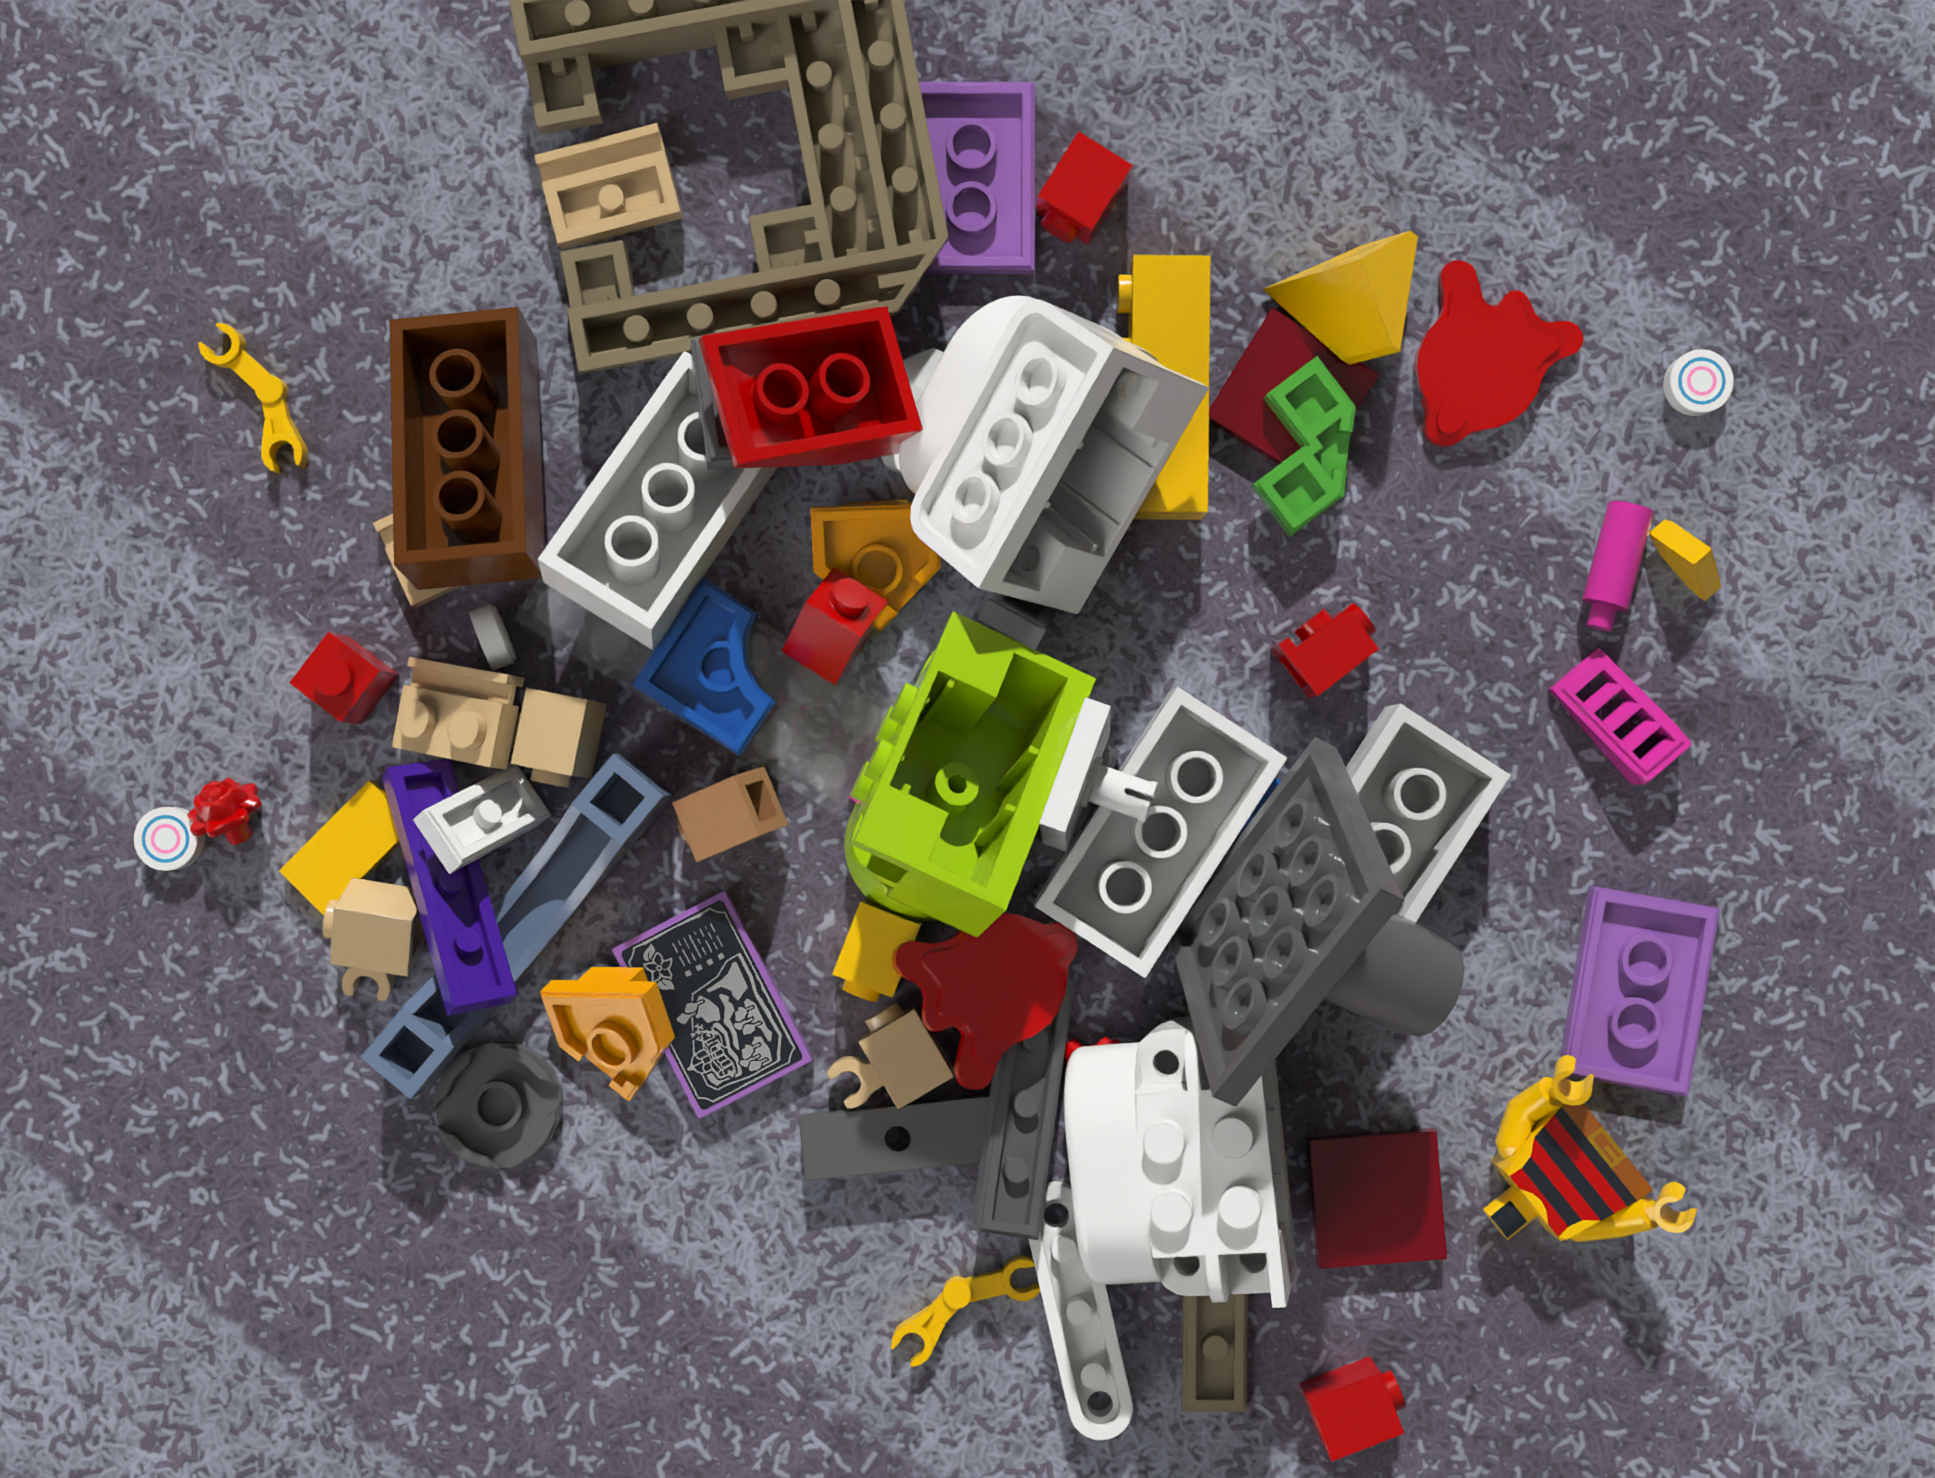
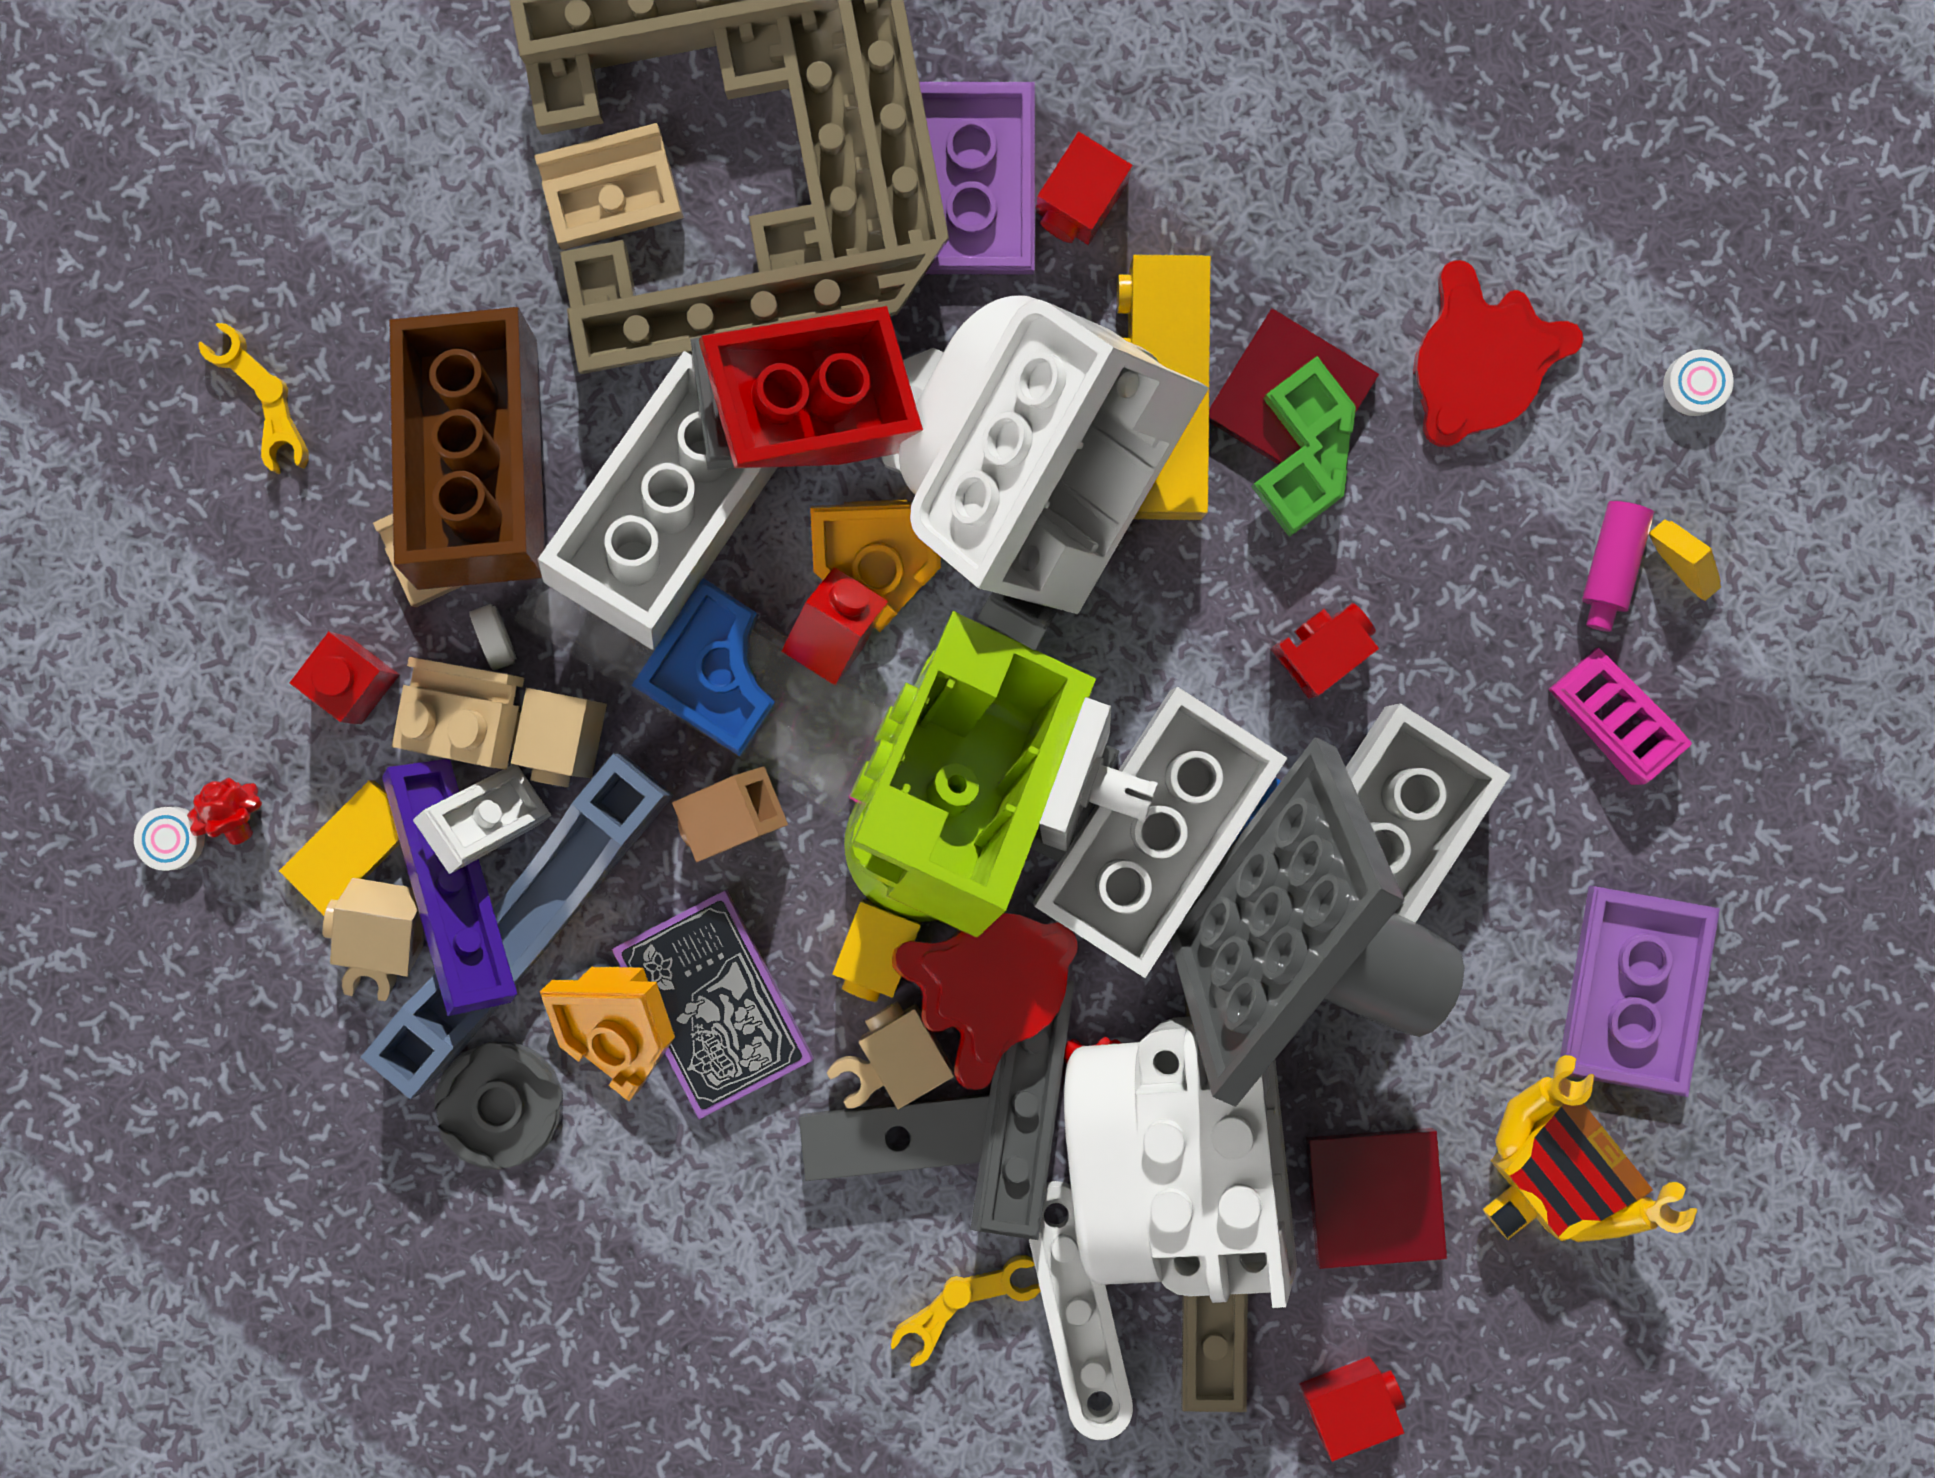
(1355, 298): yellow slope -> none

